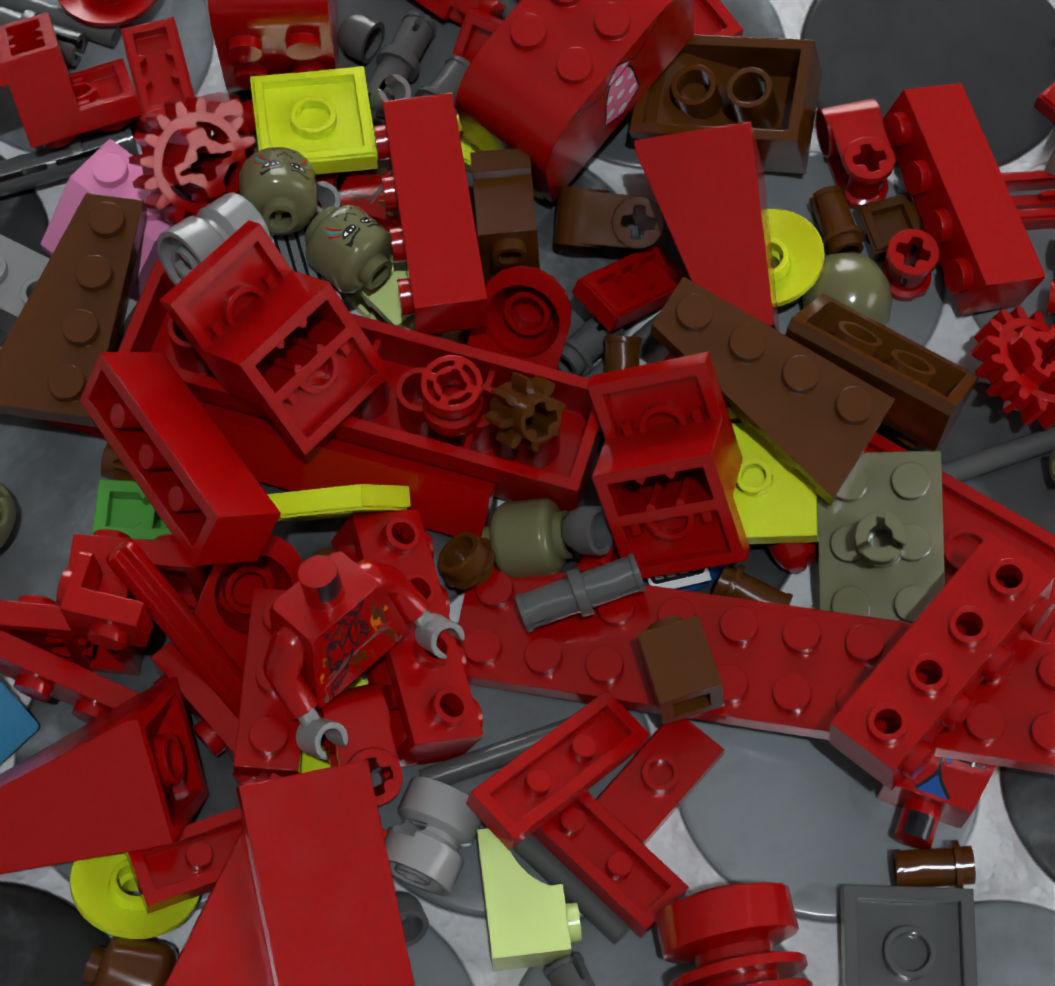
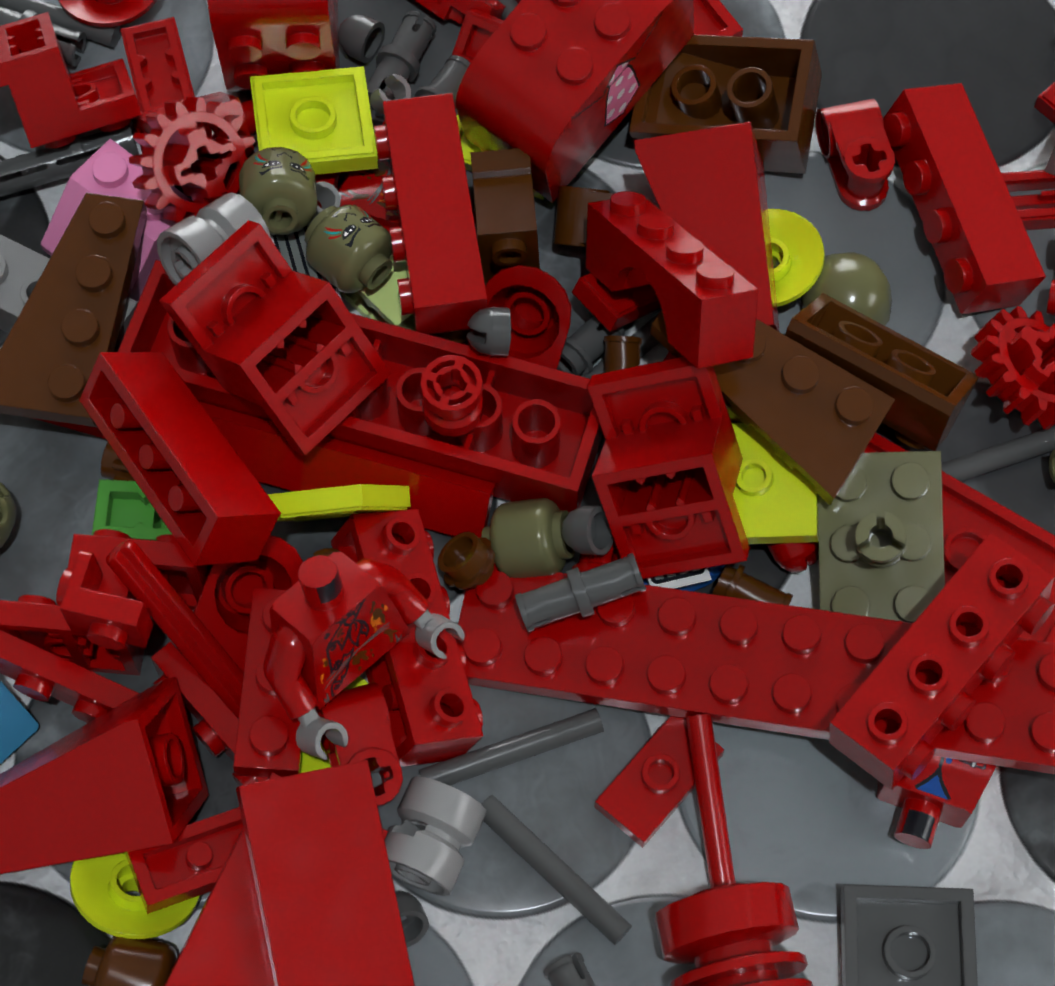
(491, 331): none -> dark grey hinge
(524, 916): yellowish green arch -> none
(525, 411): reddish brown gear -> none
(557, 770): red plate -> none
(611, 862): red plate -> none
(680, 668): reddish brown brick -> none
(702, 298): none -> red arch
(710, 800): none -> red bar
(836, 221): reddish brown pin -> none
(885, 219): reddish brown tile -> none
(923, 263): red bush -> none
(935, 866): reddish brown pin -> none

